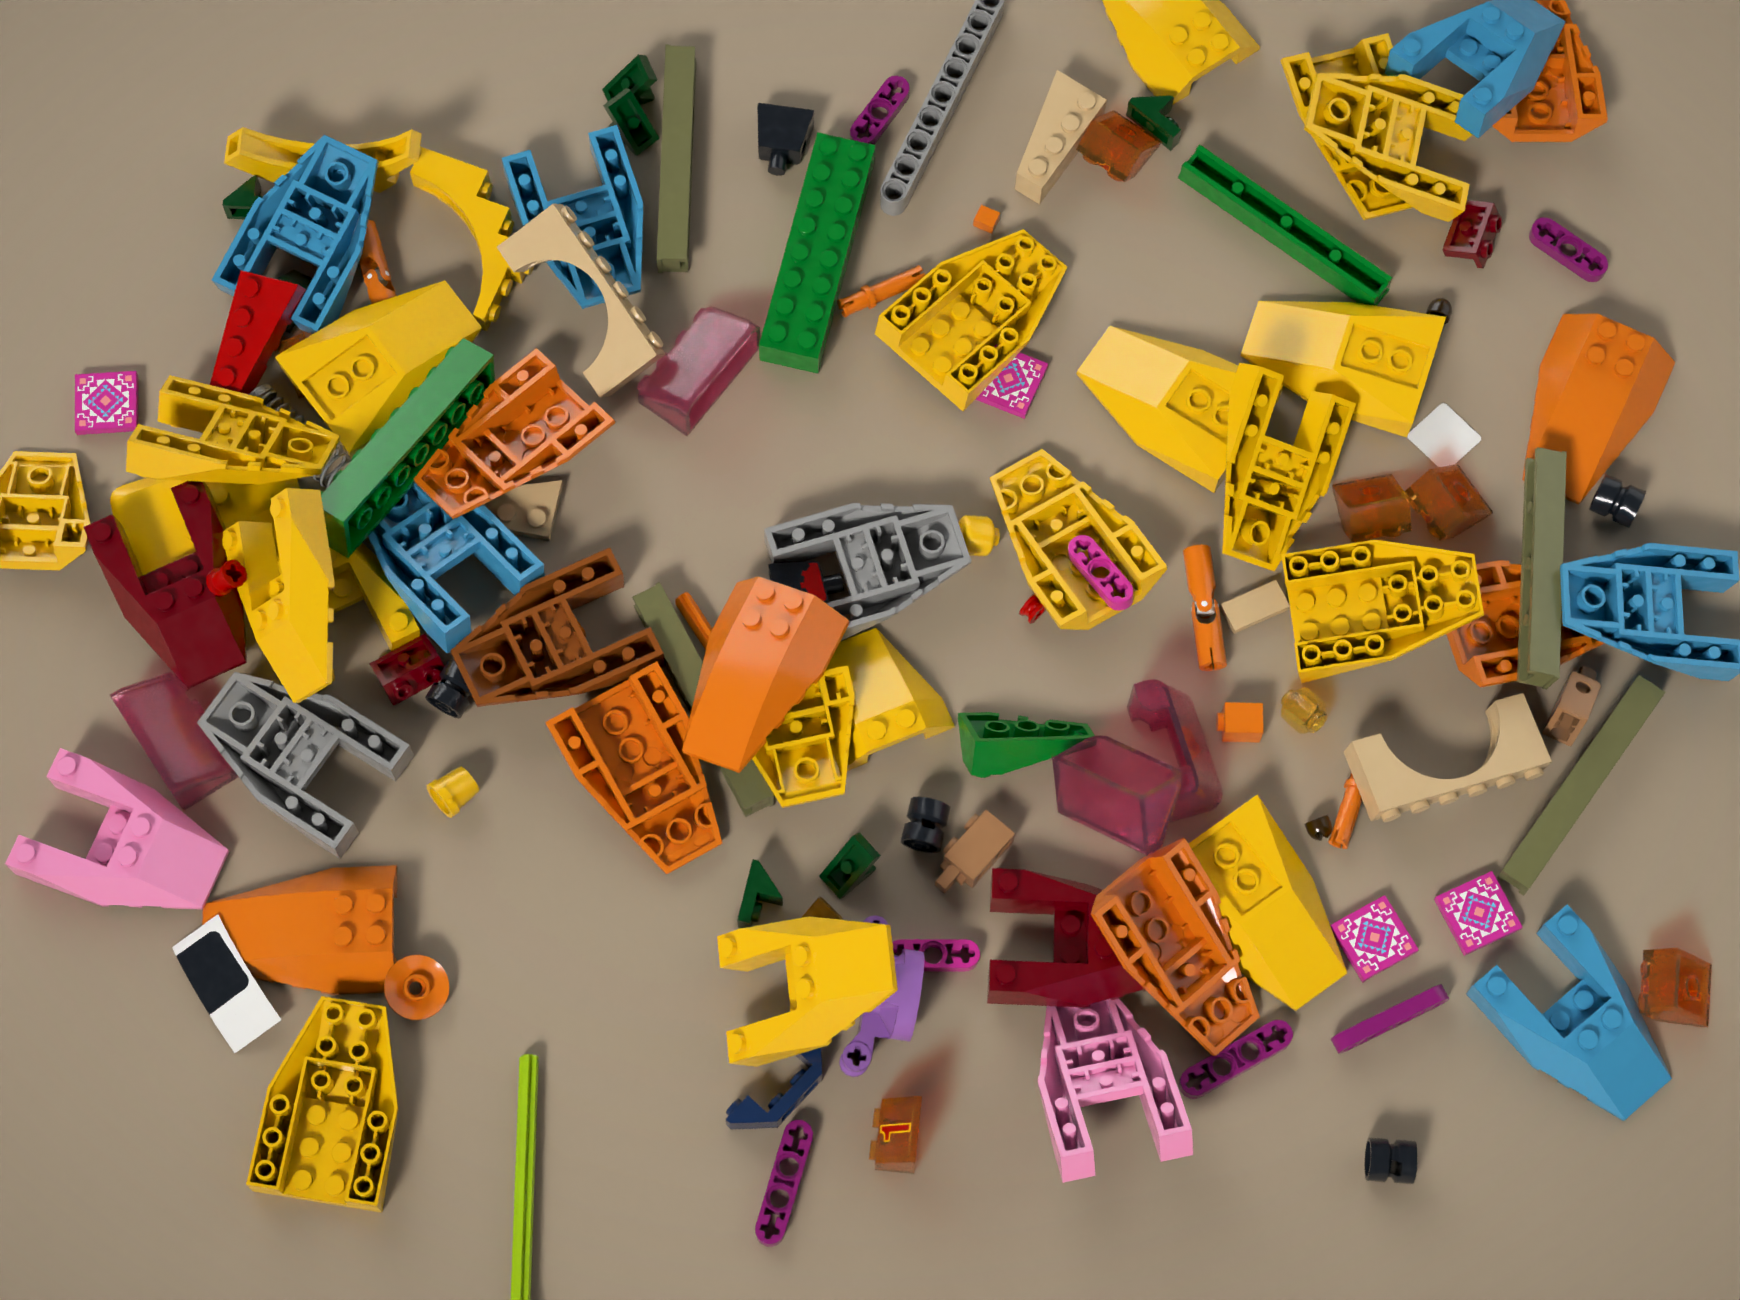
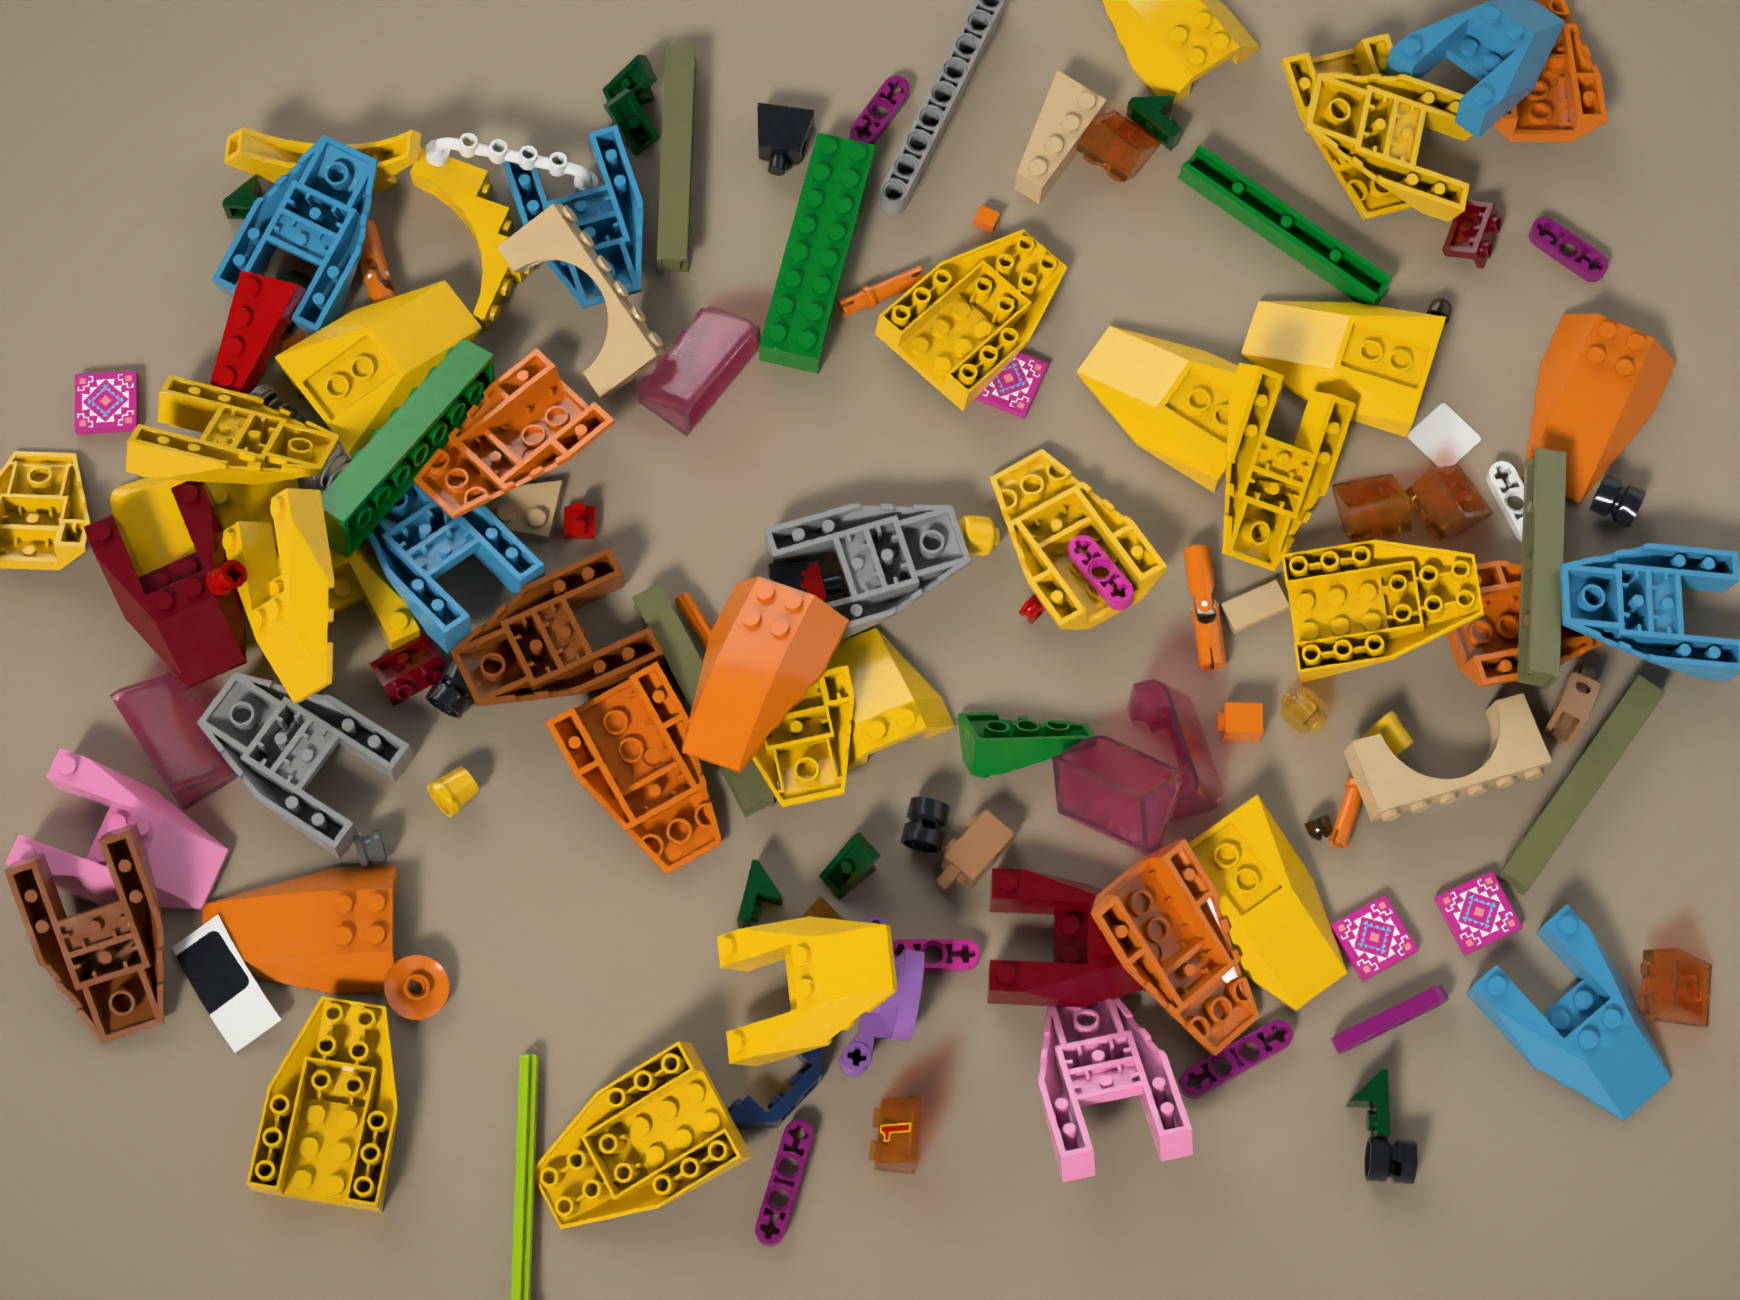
(105, 956): none -> dark orange wedge
(370, 848): none -> dark grey wheel
(439, 153): none -> white bar
(579, 521): none -> red tile
(641, 1142): none -> yellow wedge
(1375, 1096): none -> dark green slope
(1392, 733): none -> yellow piece
(1498, 486): none -> white beam

